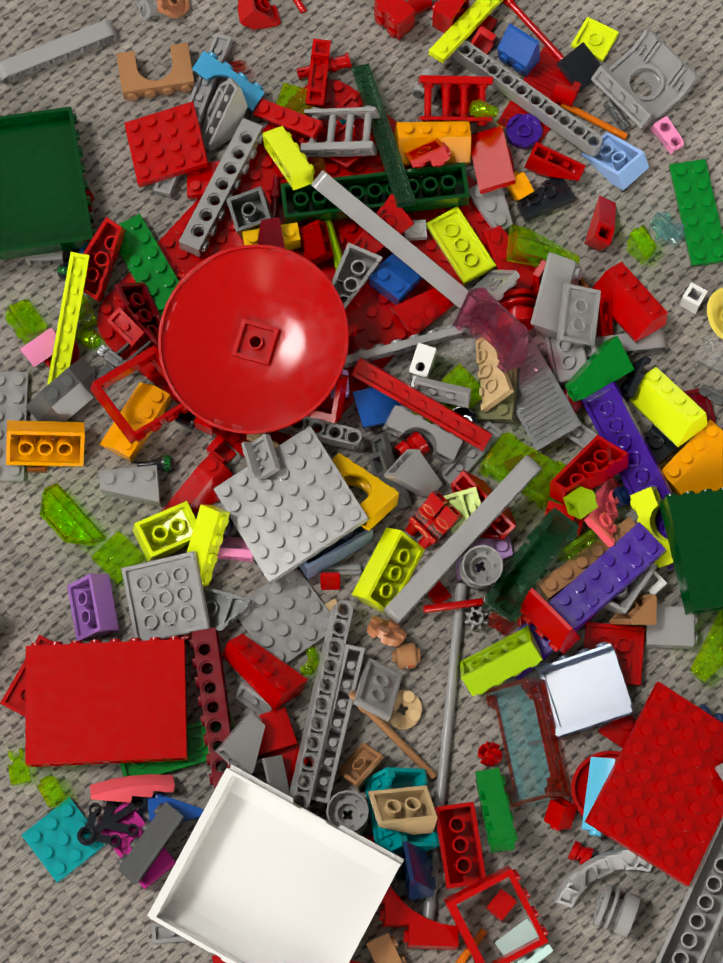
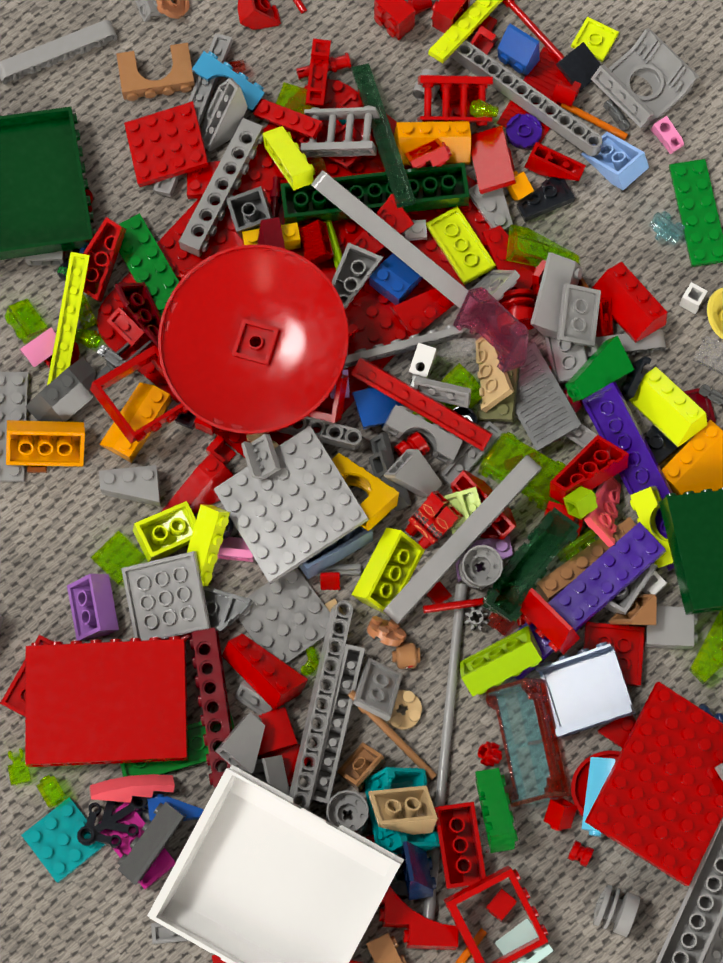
(67, 518): clear neon green wedge -> none
(164, 463): black piece -> none
(597, 868): light grey tile -> none
(601, 225): red slope -> none
(623, 496): dark blue plate -> none
(641, 244): clear neon green slope -> none

